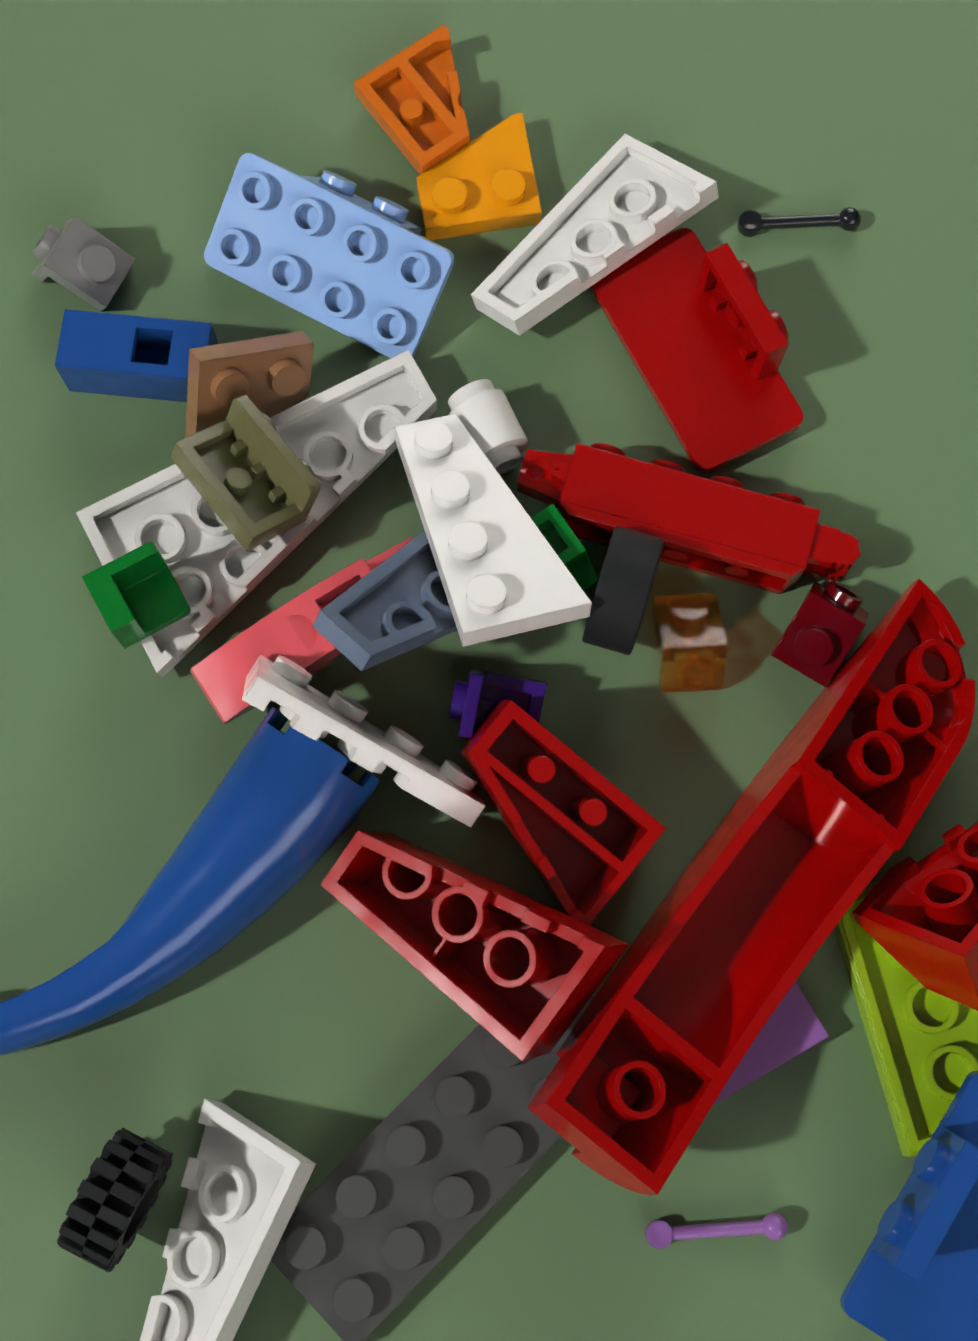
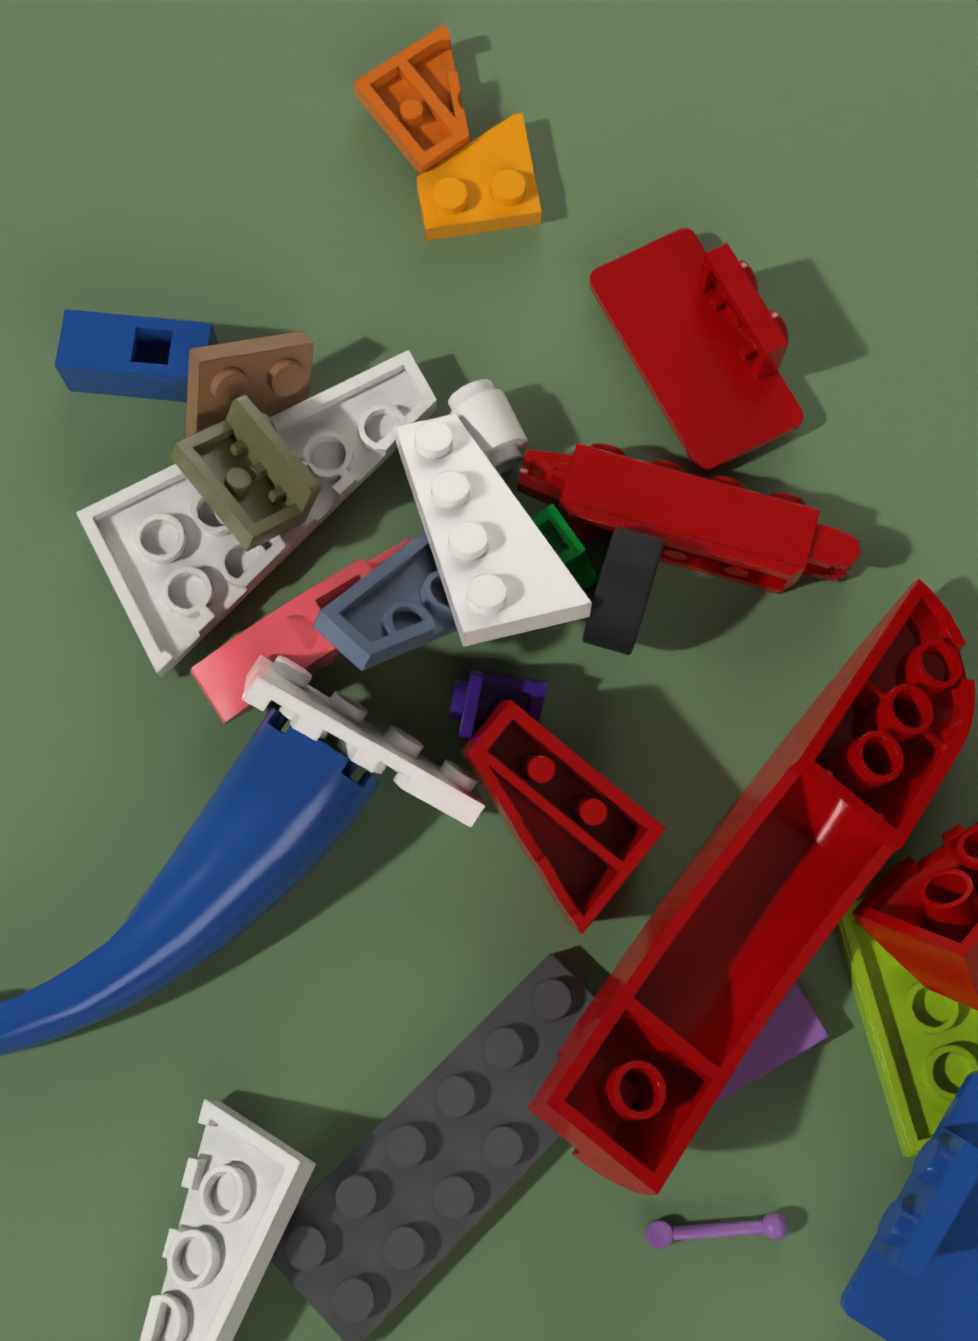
(82, 262): light grey bracket -> none
(114, 1199): black tyre -> none
(137, 594): green panel -> none
(330, 254): light blue bracket -> none
(481, 943): red wedge -> none
(598, 225): white wing -> none
(690, 642): clear orange bracket -> none
(751, 221): black hinge -> none
(822, 631): dark red bracket -> none

